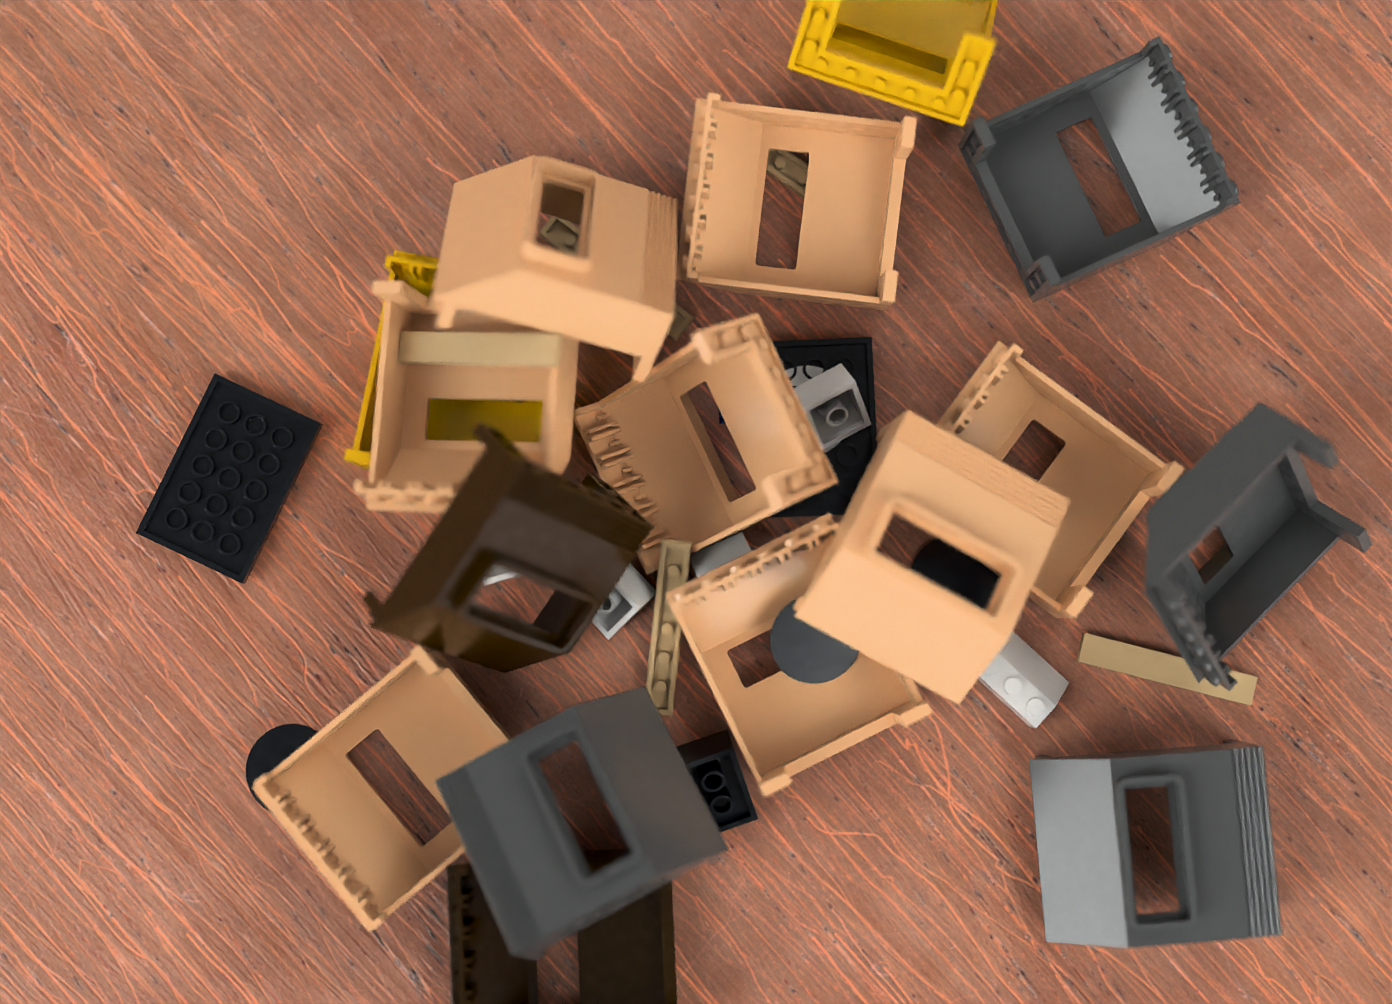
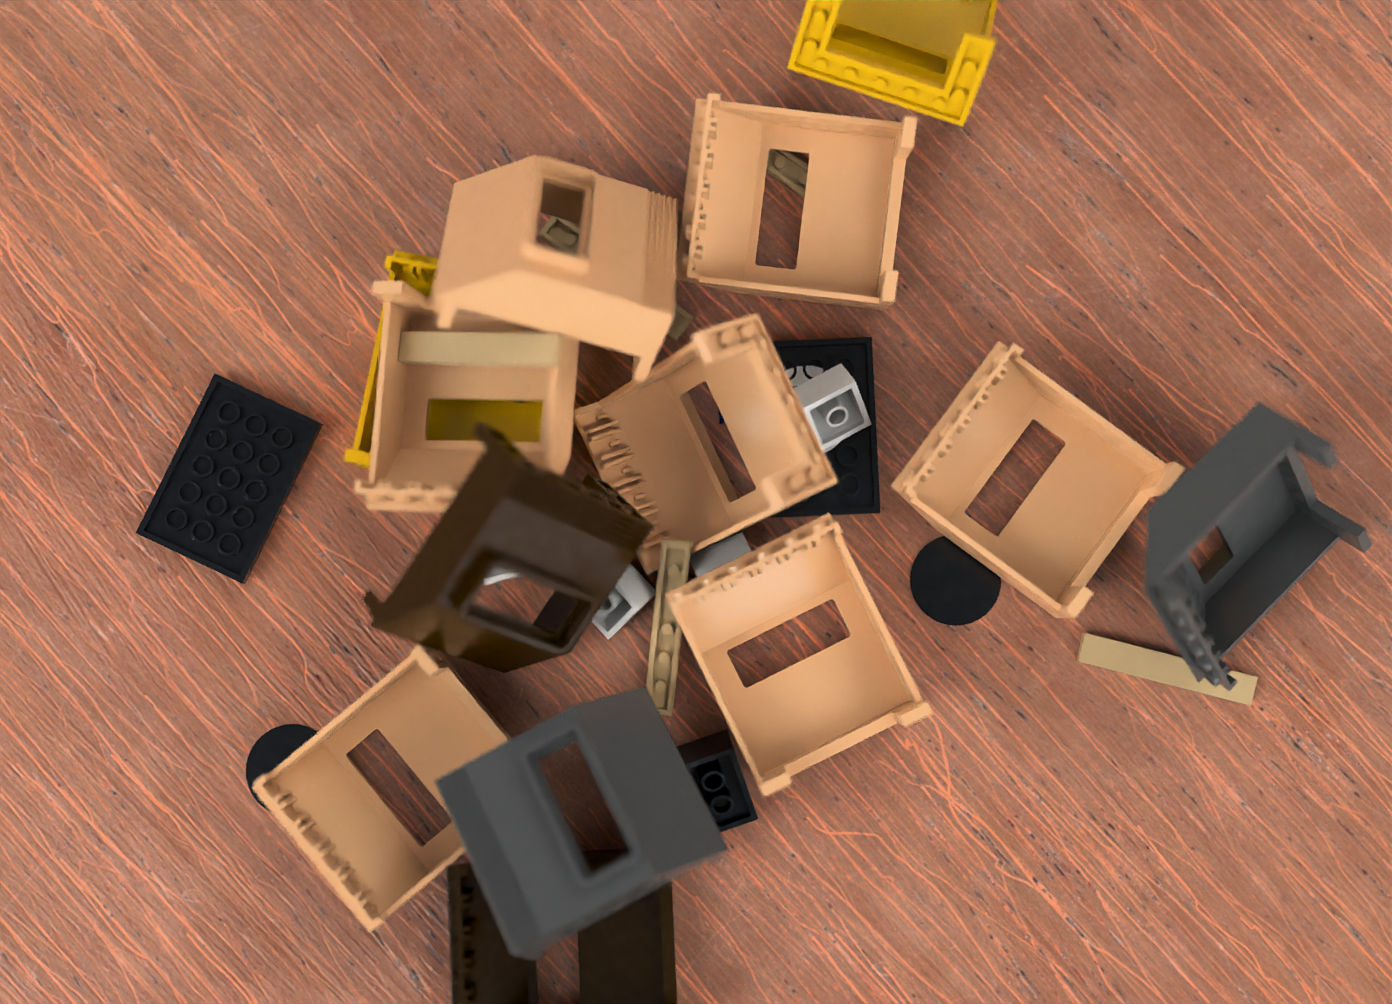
(806, 651): black sticker -> none
(961, 500): light nougat panel -> none
(1024, 681): white slope -> none
(1153, 143): dark grey panel -> none
(1217, 840): dark grey panel -> none

